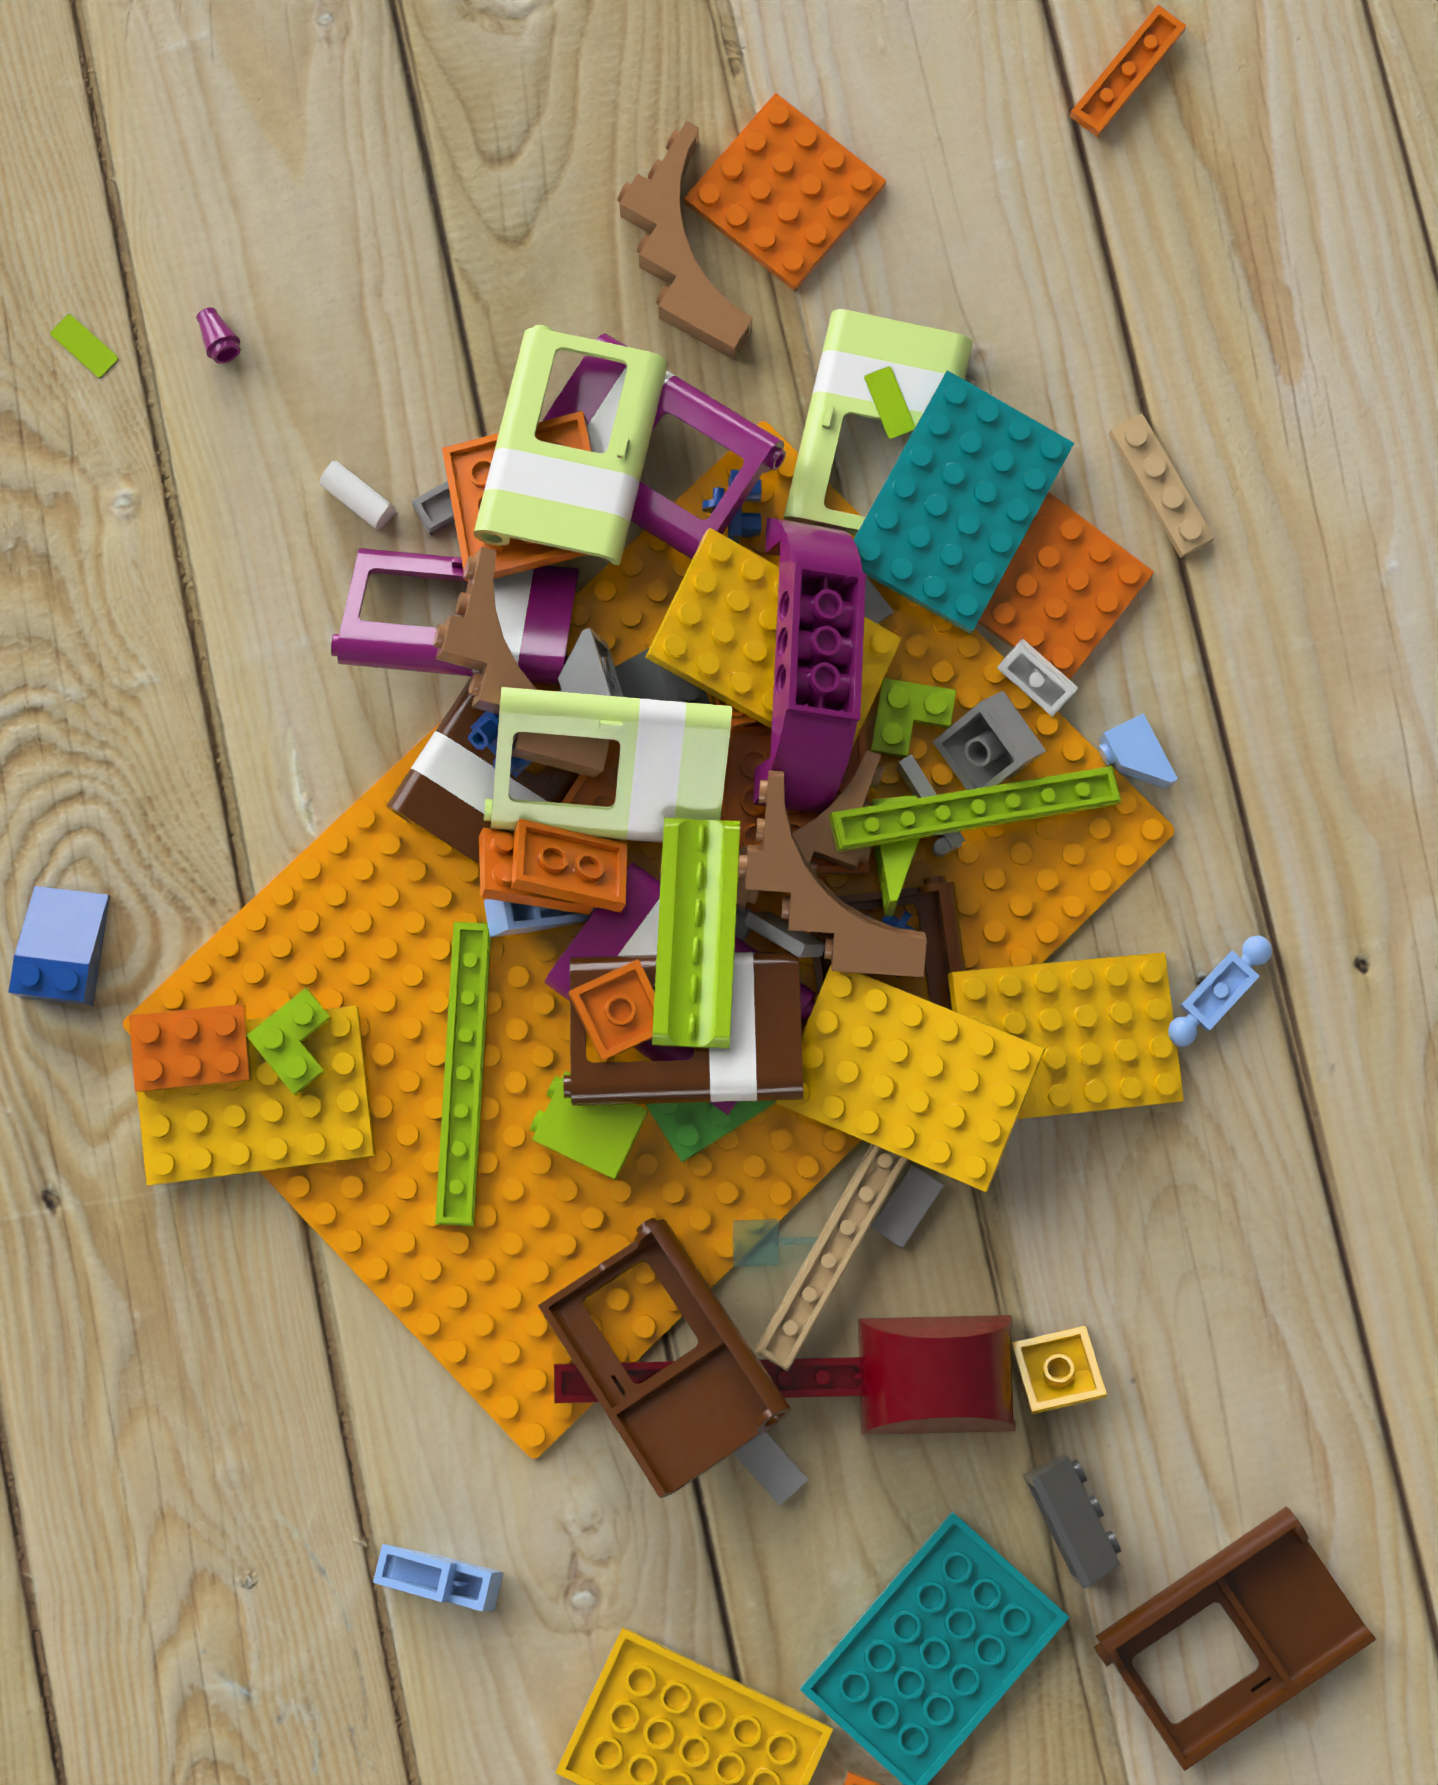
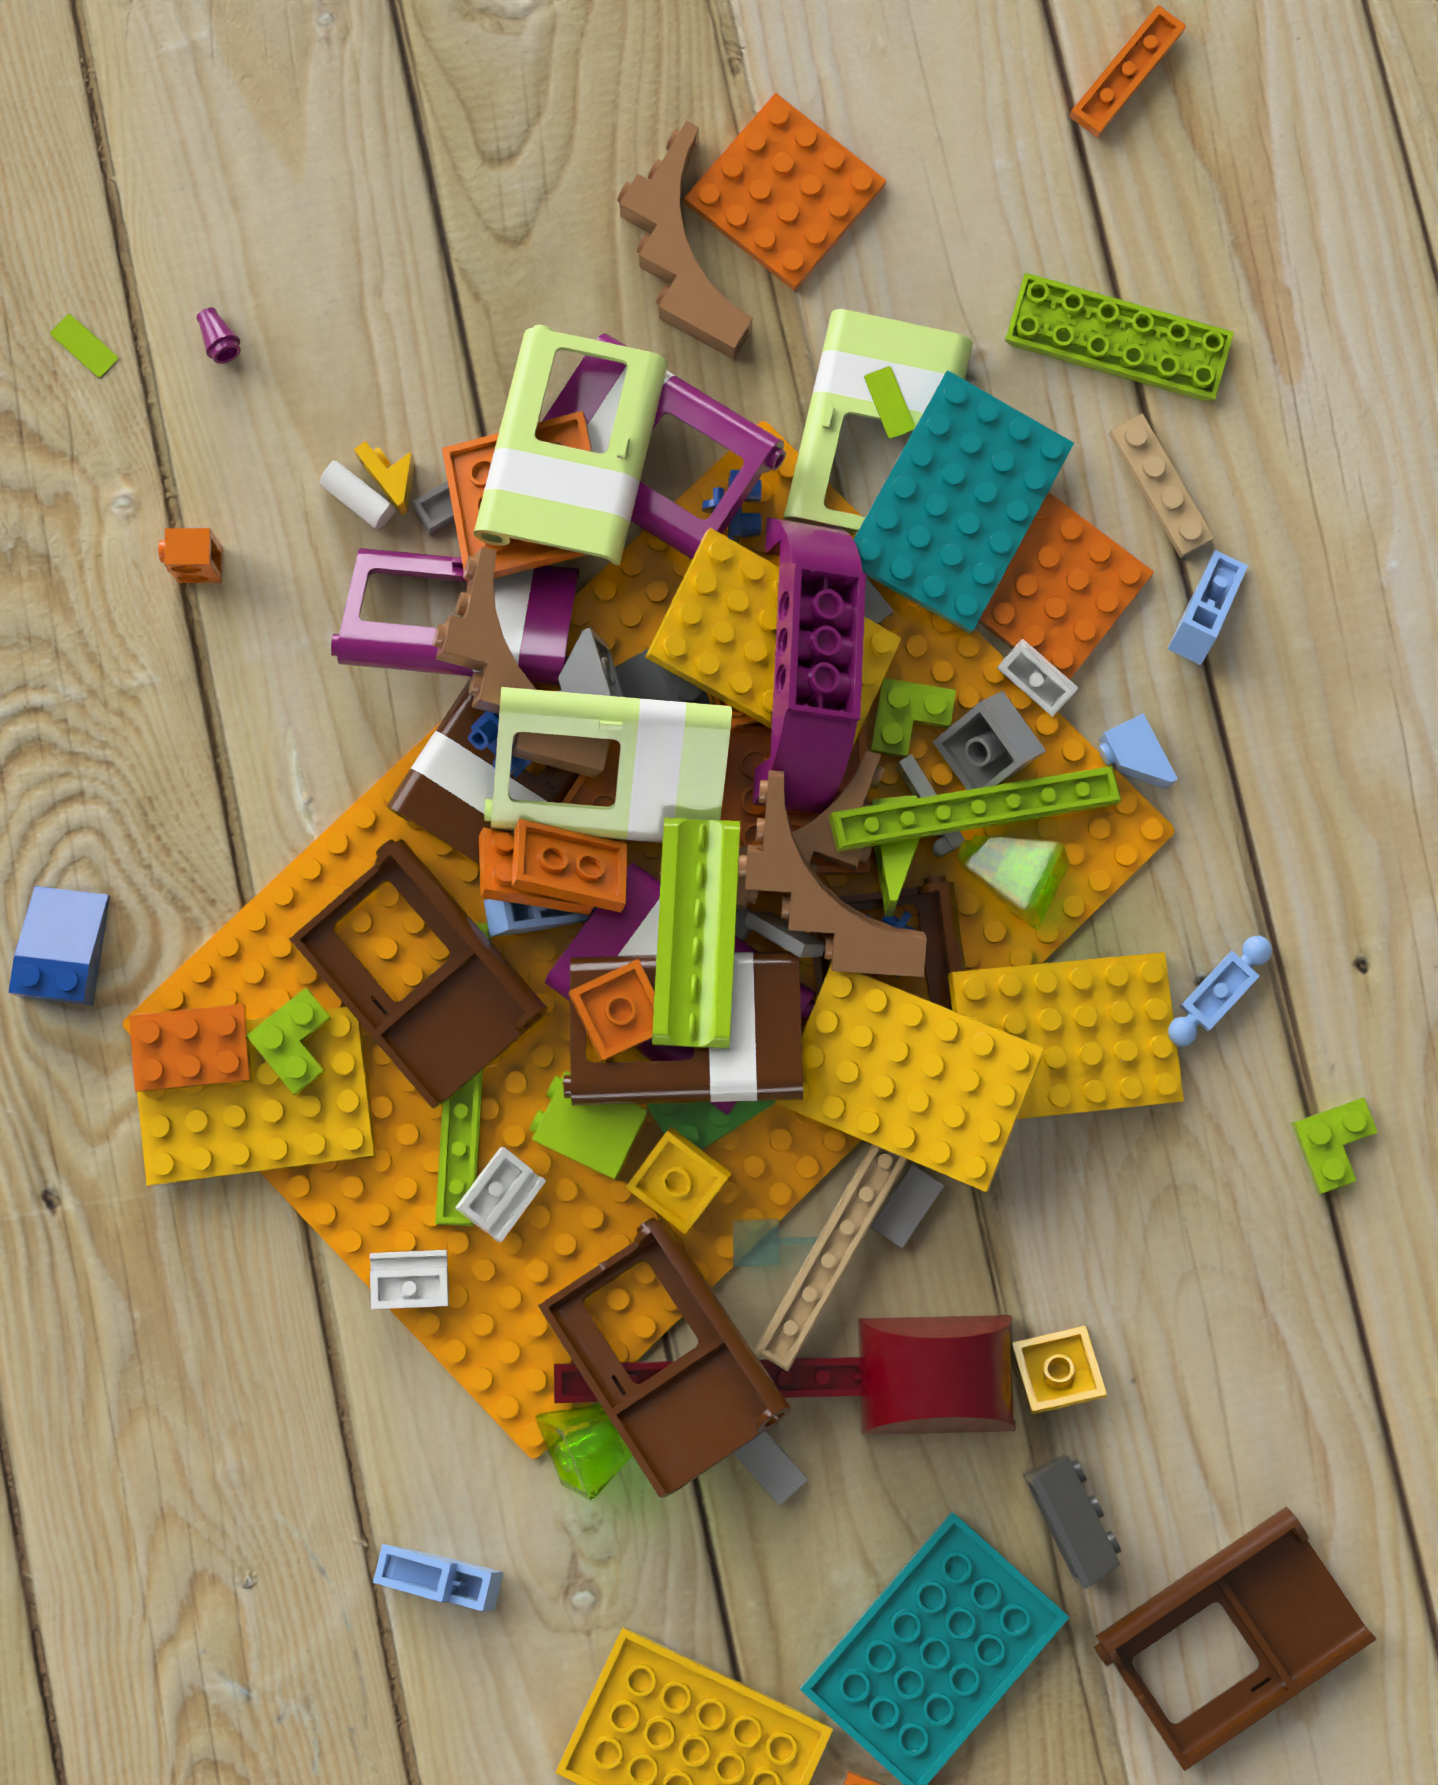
(192, 555): none -> orange brick
(395, 480): none -> yellow slope
(409, 1279): none -> white plate
(456, 1015): none -> reddish brown piece
(500, 1194): none -> white plate
(583, 1448): none -> clear neon green slope
(678, 1180): none -> yellow plate
(1017, 872): none -> clear neon green slope
(1119, 337): none -> lime plate
(1207, 607): none -> light blue slope
(1323, 1139): none -> lime plate

